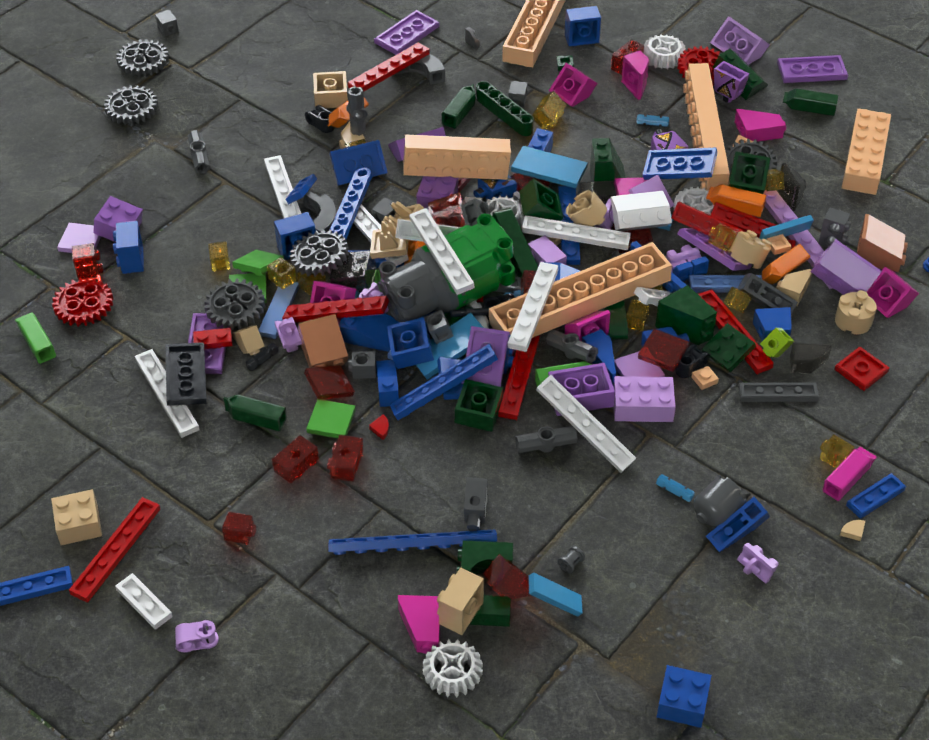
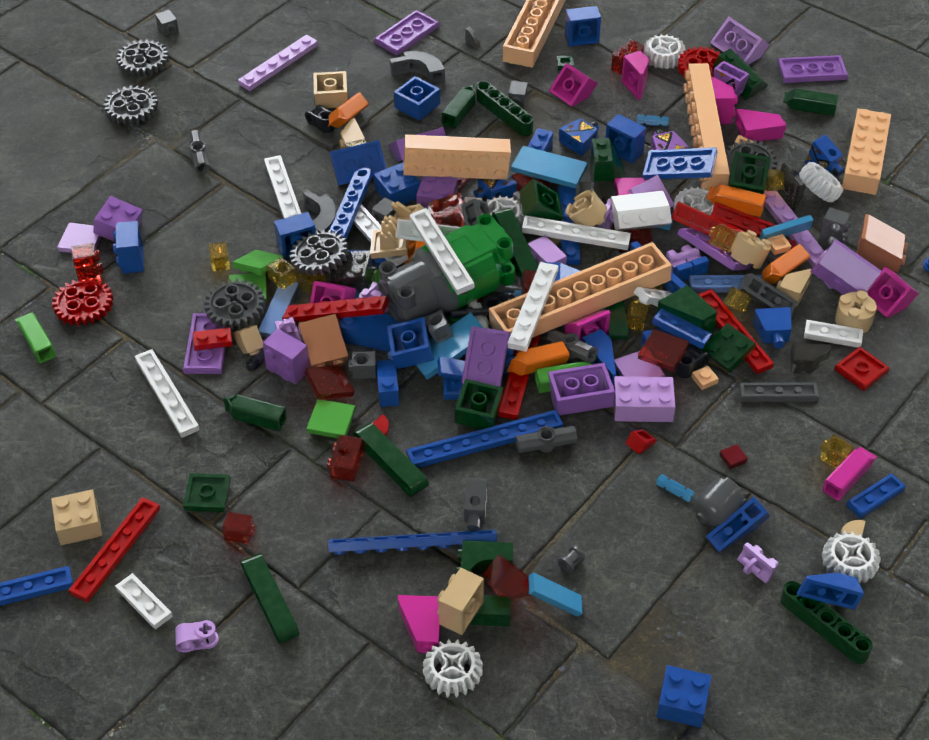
(185, 374): black plate -> none
(207, 492): none -> dark green plate
(270, 598): none -> dark green beam
(278, 62): none -> lavender plate
(286, 356): none -> medium lavender brick
(295, 459): clear red brick -> none
(301, 189): blue tile -> none
(356, 110): dark grey piece -> none
(390, 67): red plate -> none
(391, 460): none -> dark green beam
(396, 186): none -> blue brick
(417, 98): none -> blue brick
(443, 382): blue plate -> none
(481, 439): none -> blue plate
(539, 357): none -> orange piece
(549, 111): clear yellow brick -> none
(578, 135): none -> blue torso
(586, 424): white plate -> none
(626, 137): none -> blue brick
(640, 441): none -> red slope
(681, 328): none -> blue plate
(725, 100): none -> dark pink slope
(733, 456): none -> dark red tile
(776, 343): lime brick -> none
(821, 182): none -> white gear
(826, 155): none -> blue torso
(829, 631): none -> dark green beam
(832, 589): none -> blue slope
(833, 333): none -> white plate
(854, 554): none -> white gear

